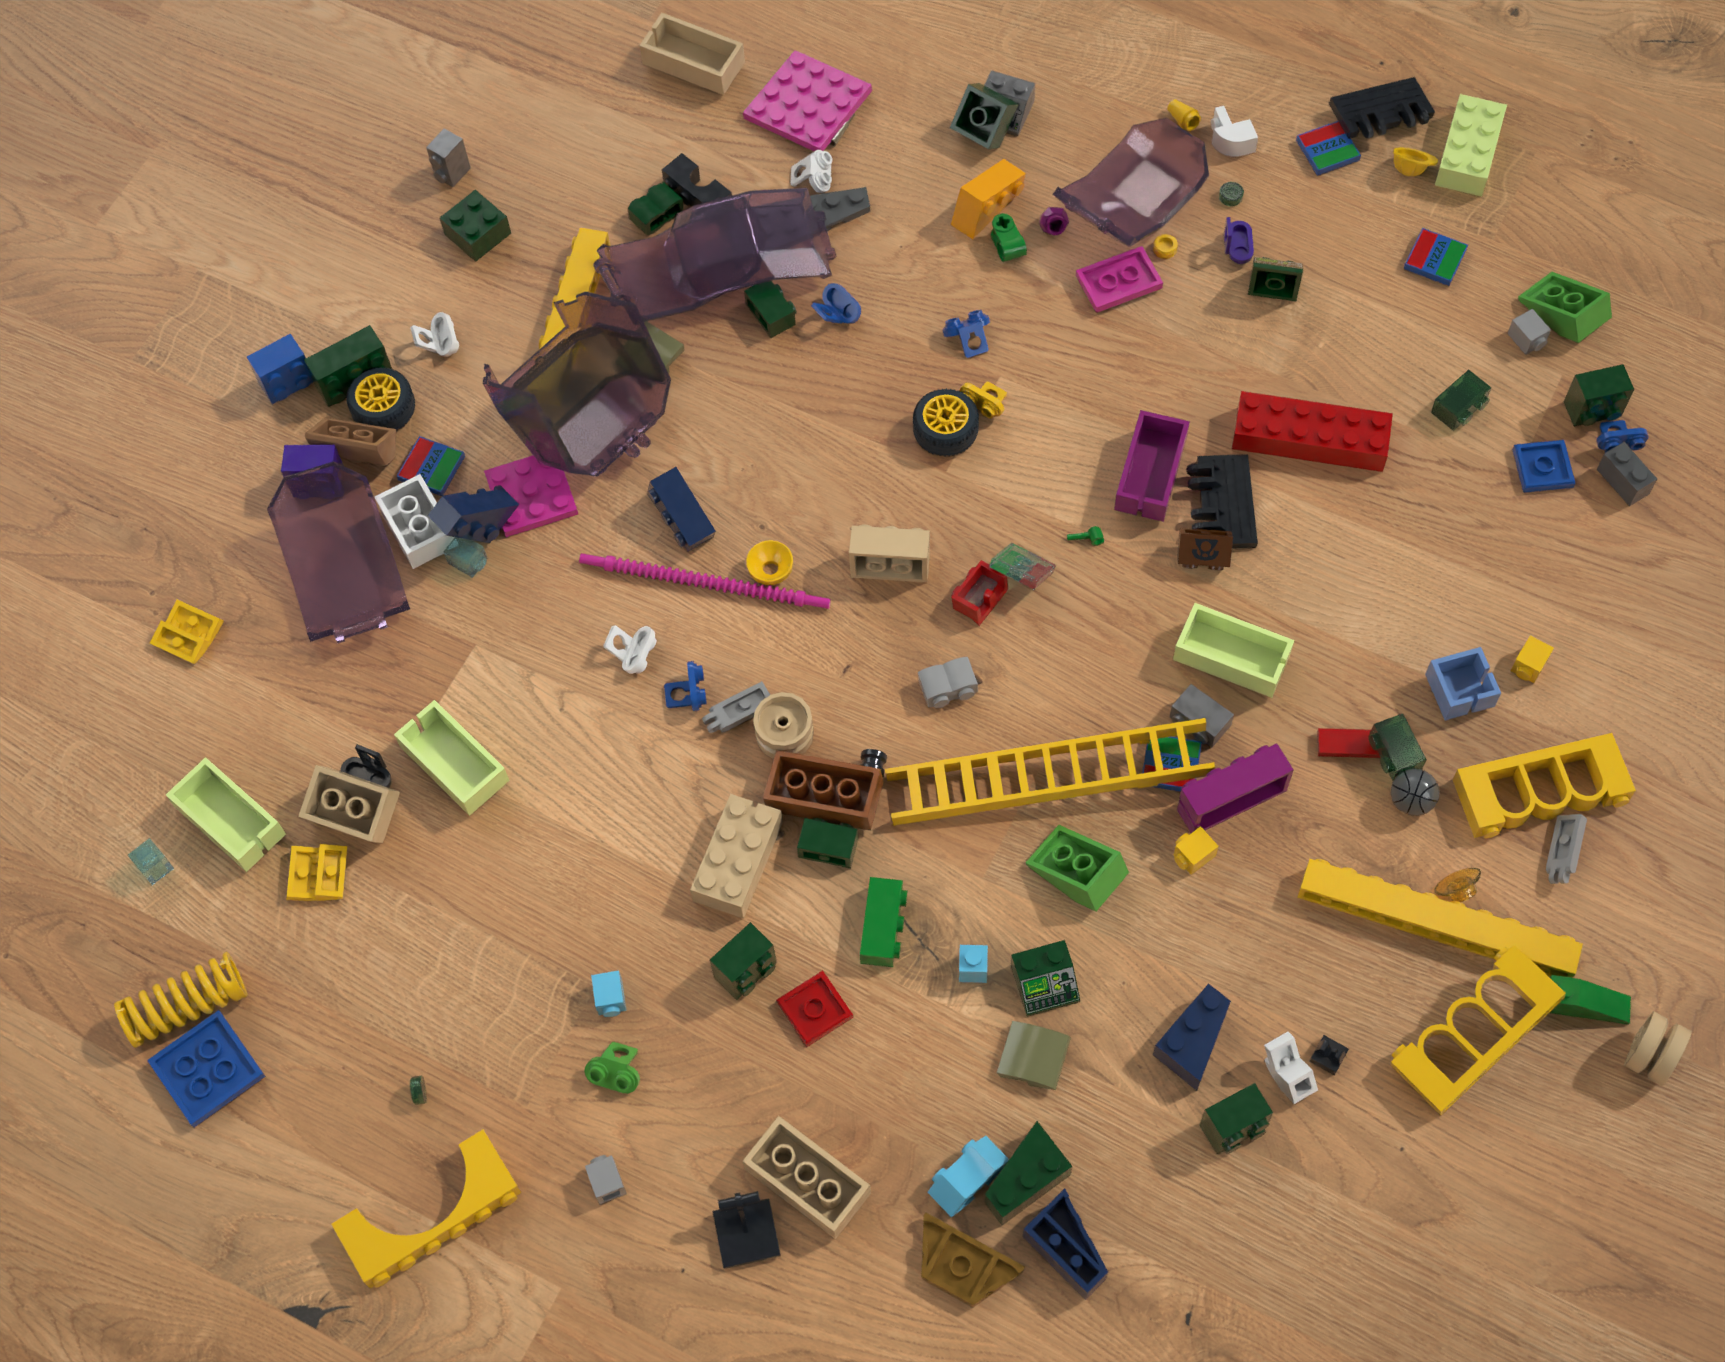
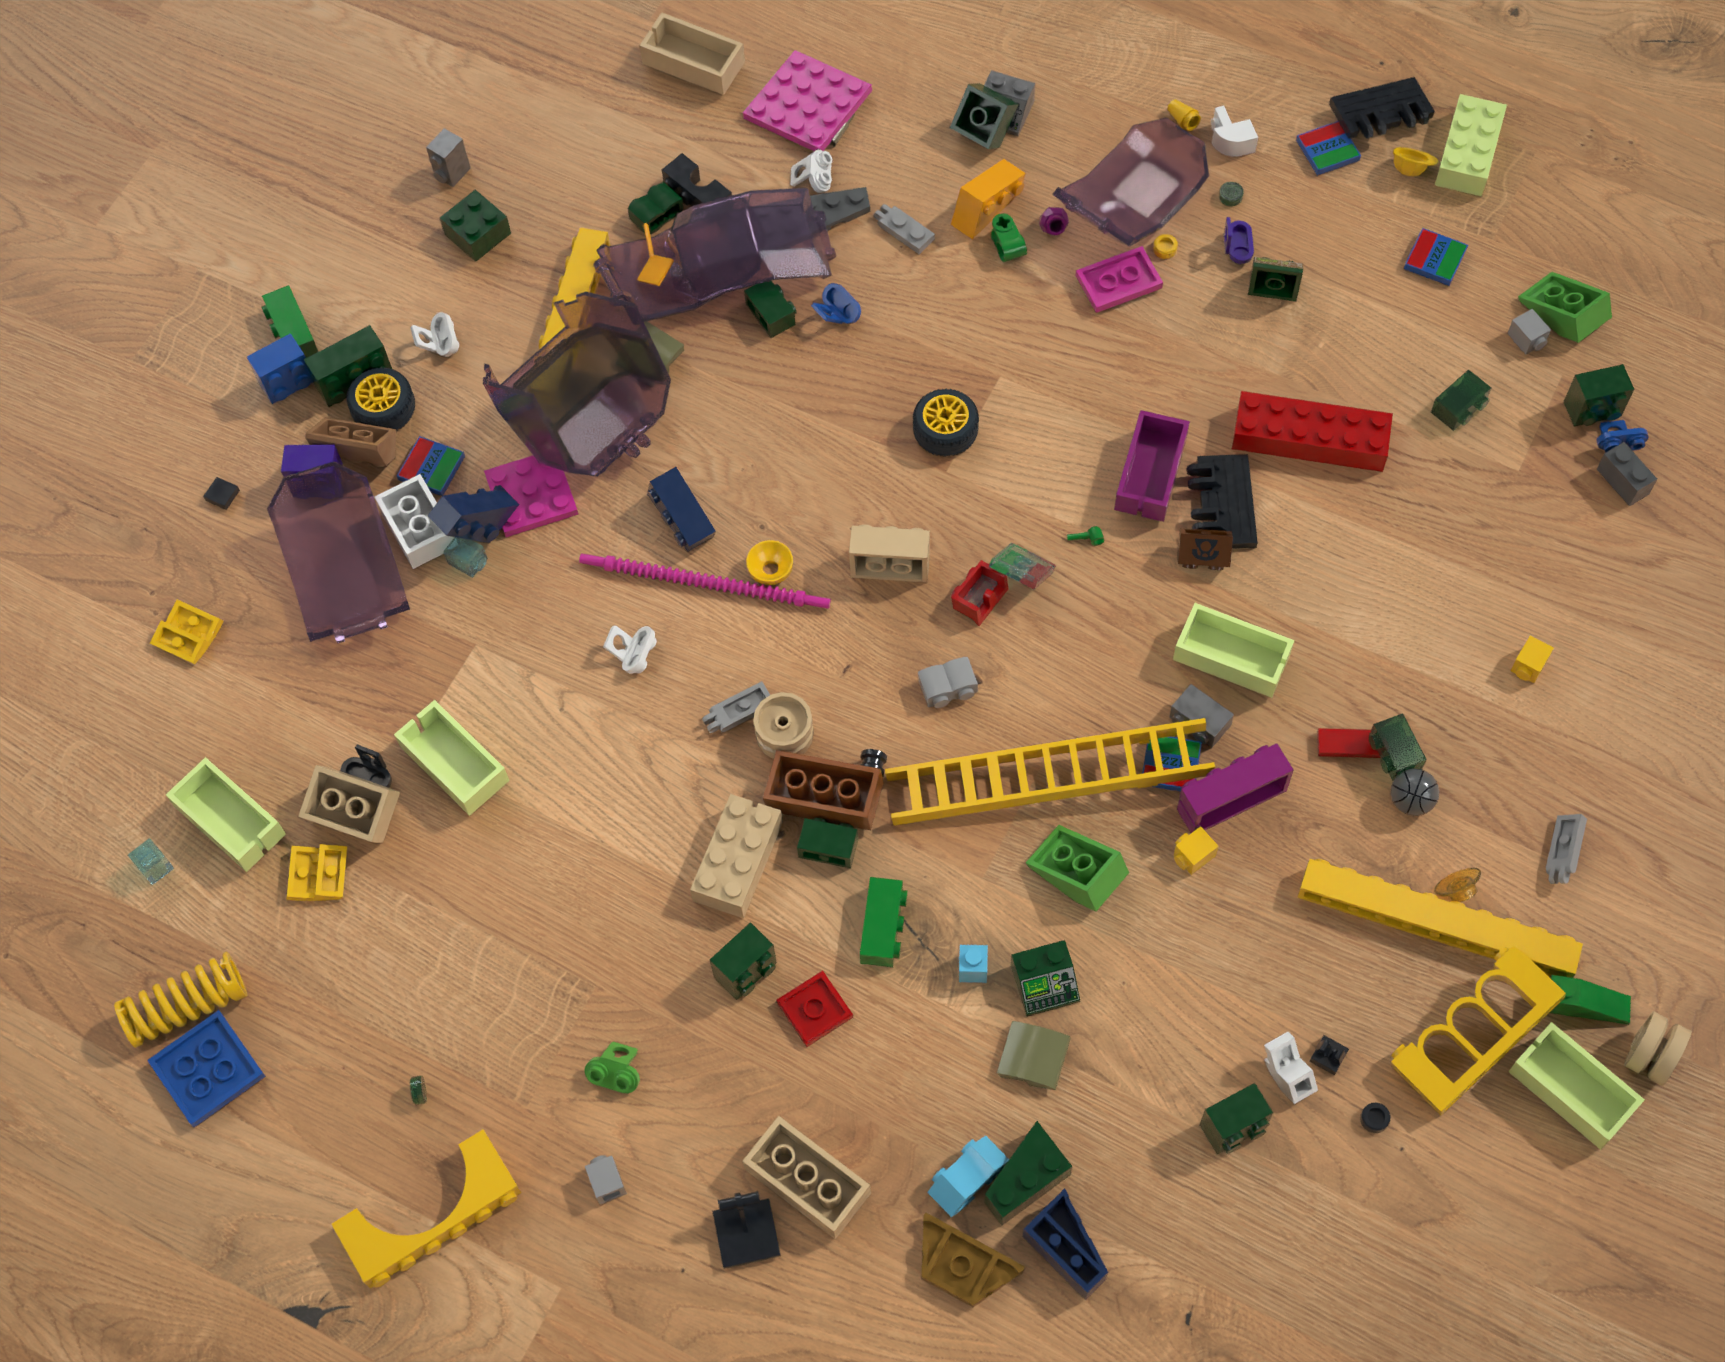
(221, 493): none -> black tile
(287, 319): none -> green brick
(608, 993): medium azure brick -> none
(656, 266): none -> light orange piece
(697, 696): blue bracket -> none
(904, 228): none -> light grey hinge
(975, 324): blue bracket -> none
(985, 402): yellow bracket -> none
(1193, 1036): dark blue wedge -> none
(1375, 1117): none -> black tile
(1458, 684): medium blue piece -> none
(1543, 466): blue tile -> none
(1576, 1085): none -> yellowish green piece
(1602, 760): yellow fence -> none

